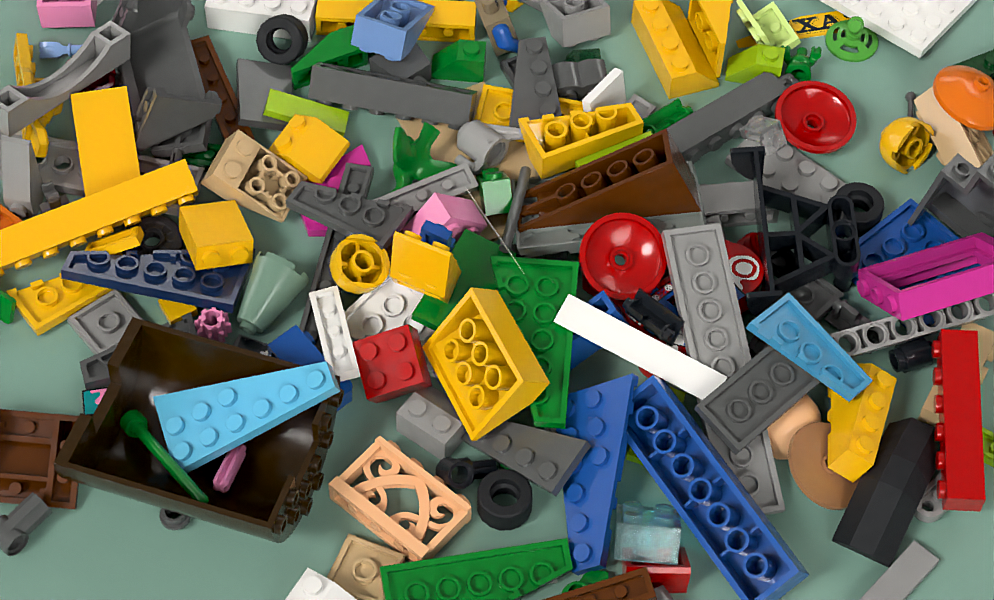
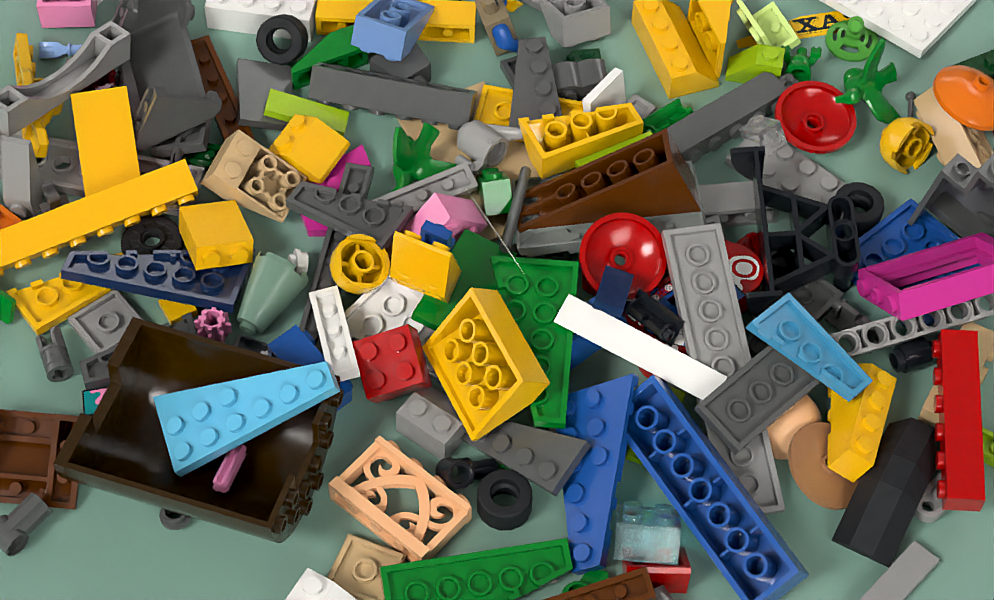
(55, 356): none -> dark grey hinge
(118, 242): yellow tile -> none
(136, 426): green piece -> none
(300, 259): none -> white plate
(460, 62): green slope -> none
(613, 291): none -> dark blue tile
(868, 85): none -> green animal

